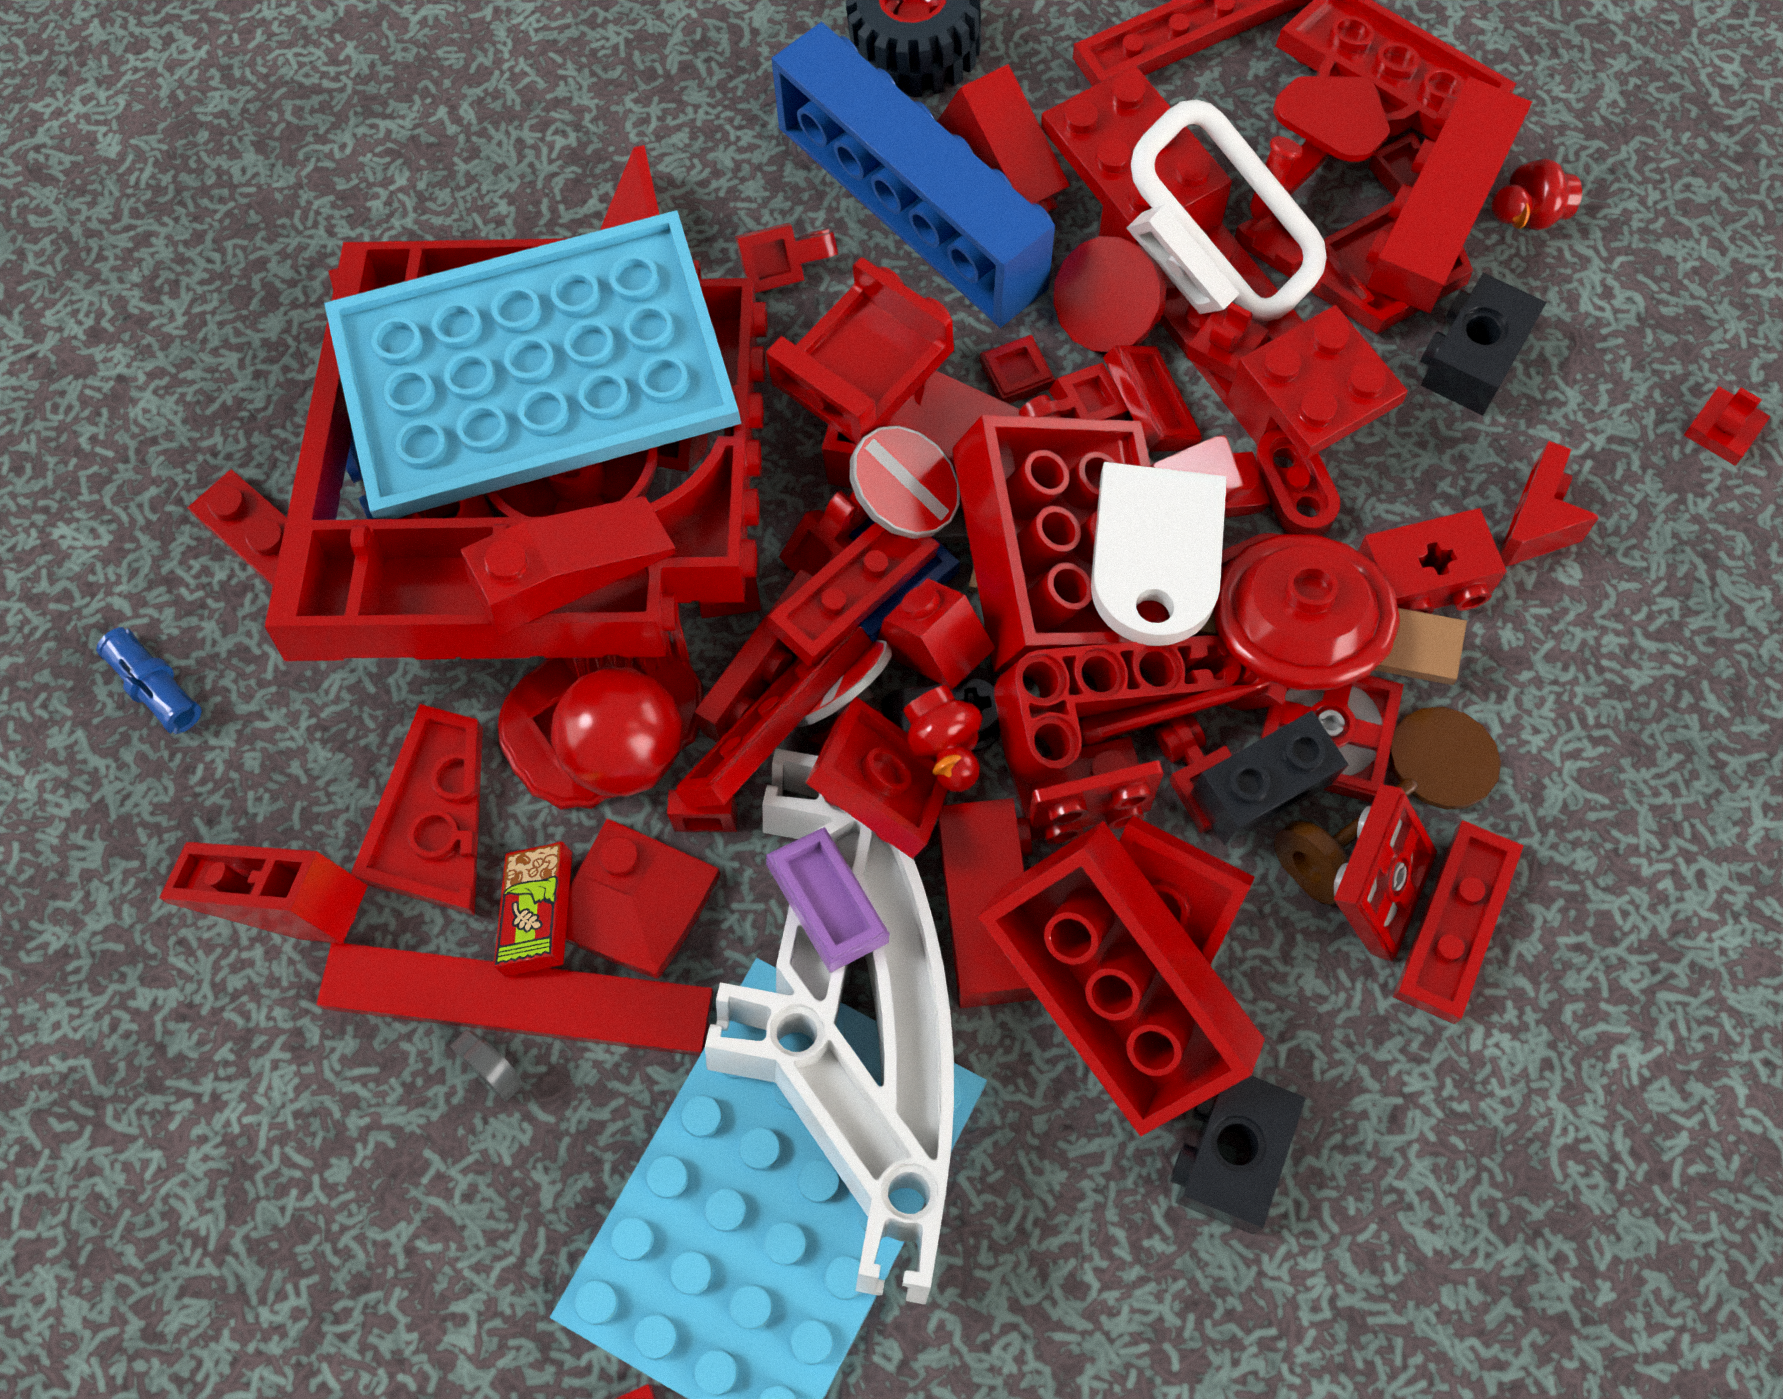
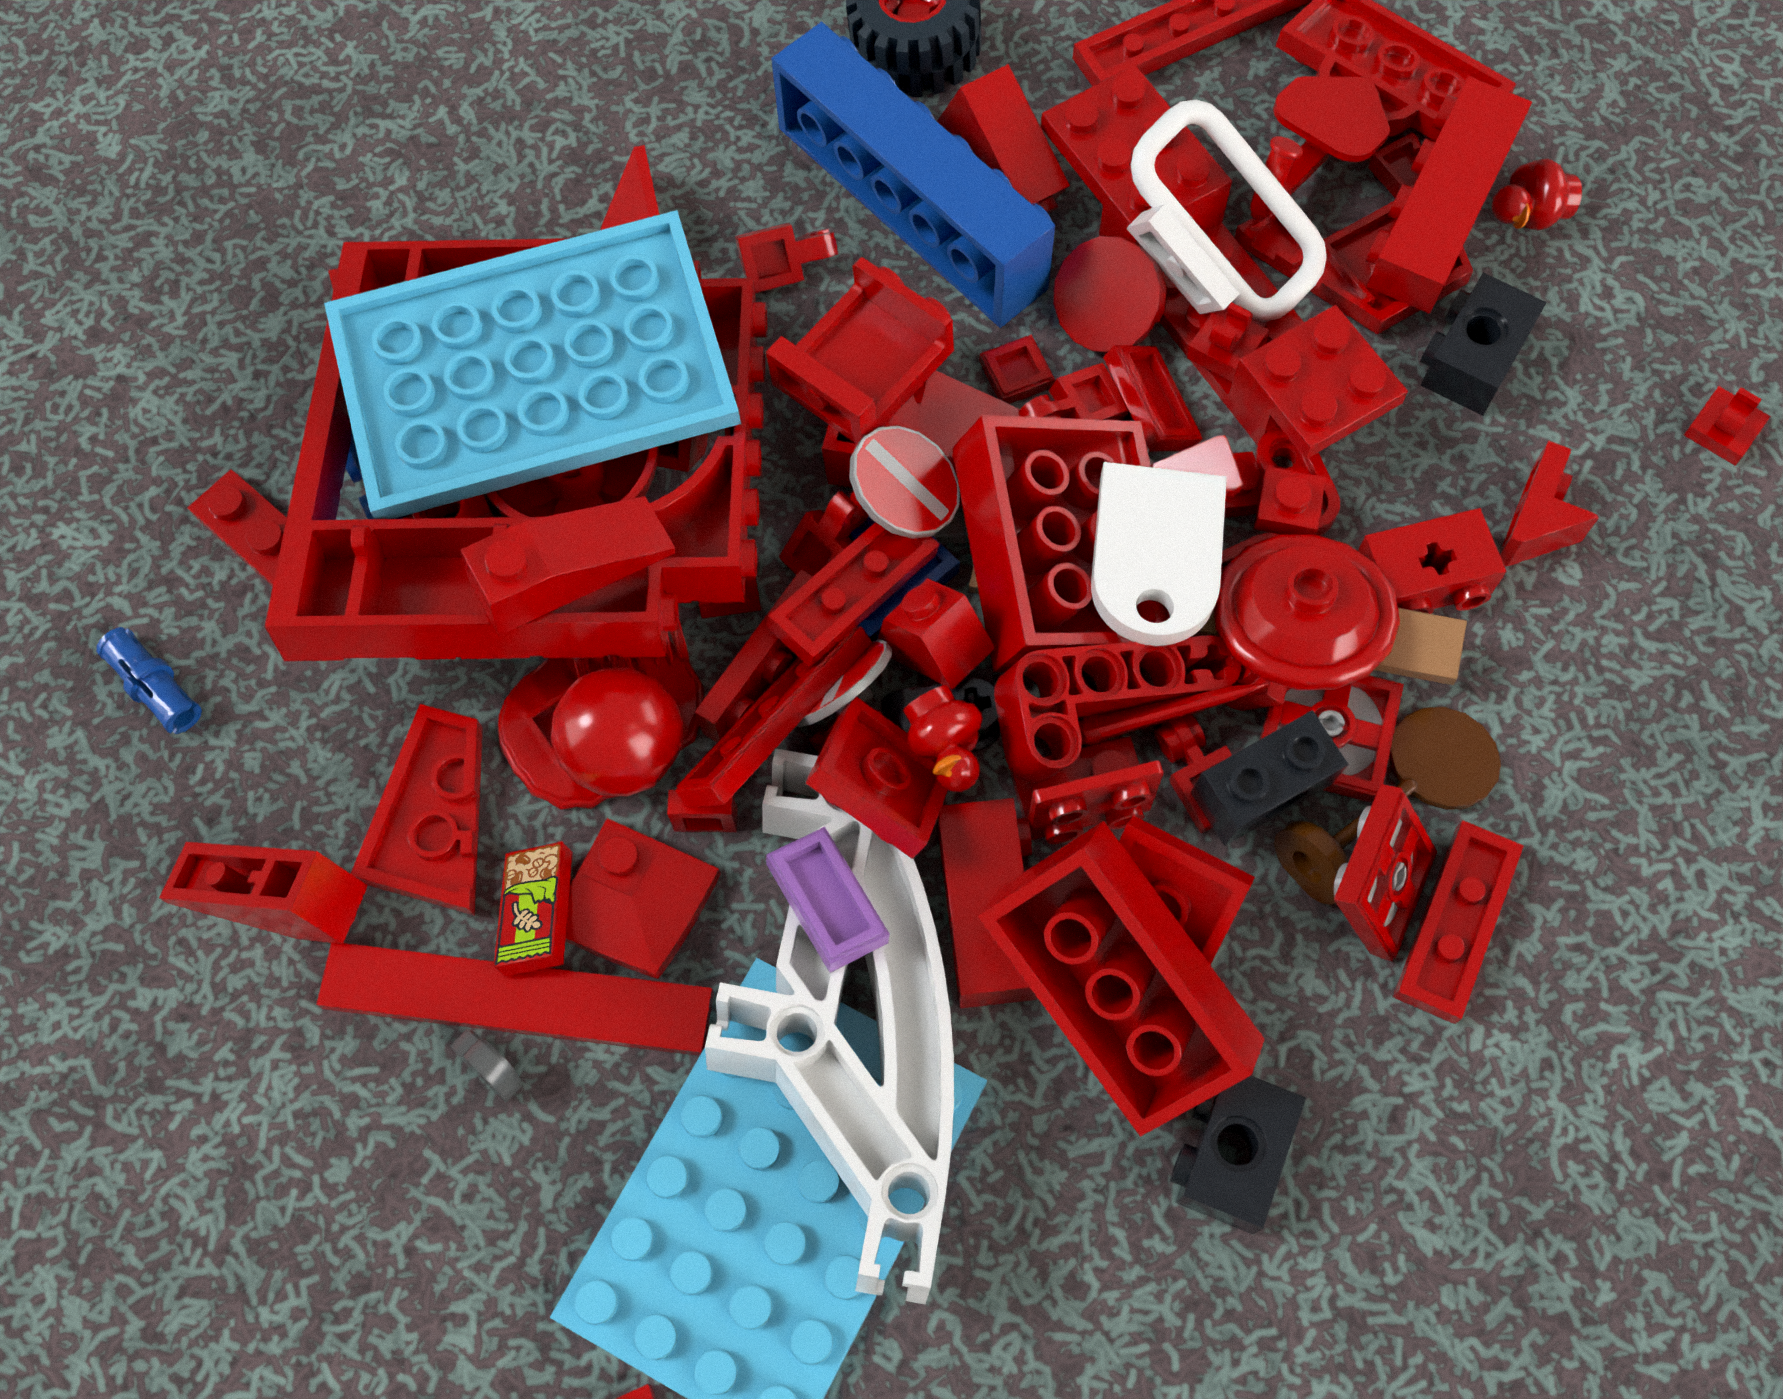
(1289, 502): none -> red plate

